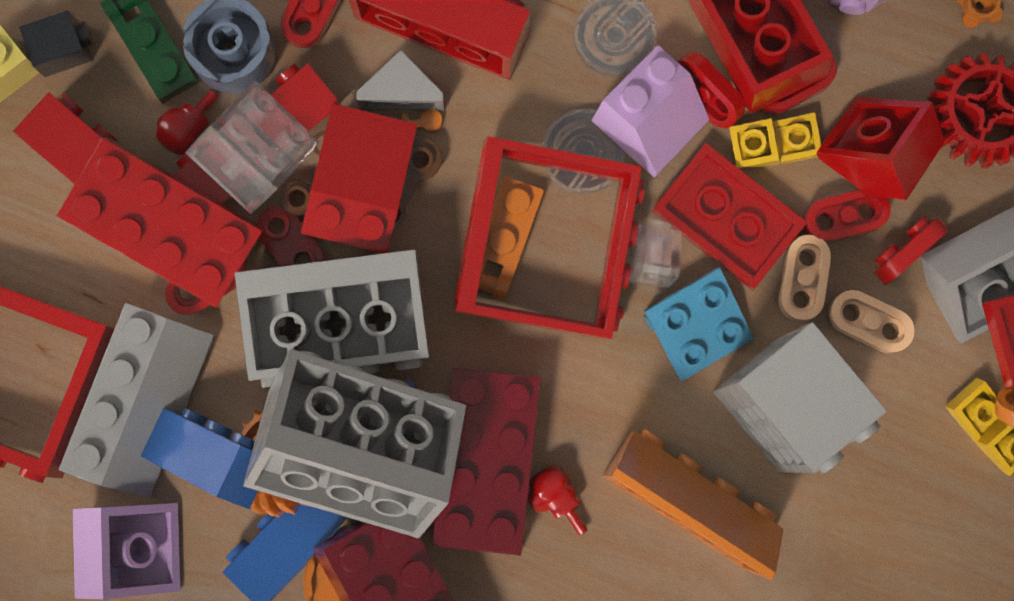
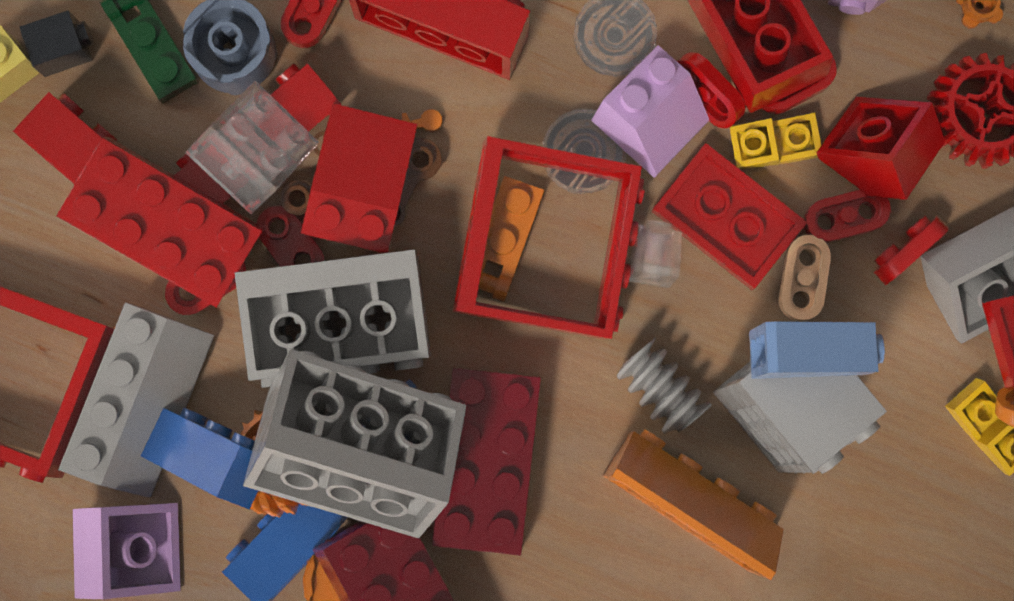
(181, 126): red piece -> none
(401, 88): light grey slope -> none
(555, 493): red piece -> none
(662, 388): none -> light grey piece
(699, 324): dark azure hinge -> none
(814, 349): none -> medium blue slope
(869, 321): light nougat plate -> none

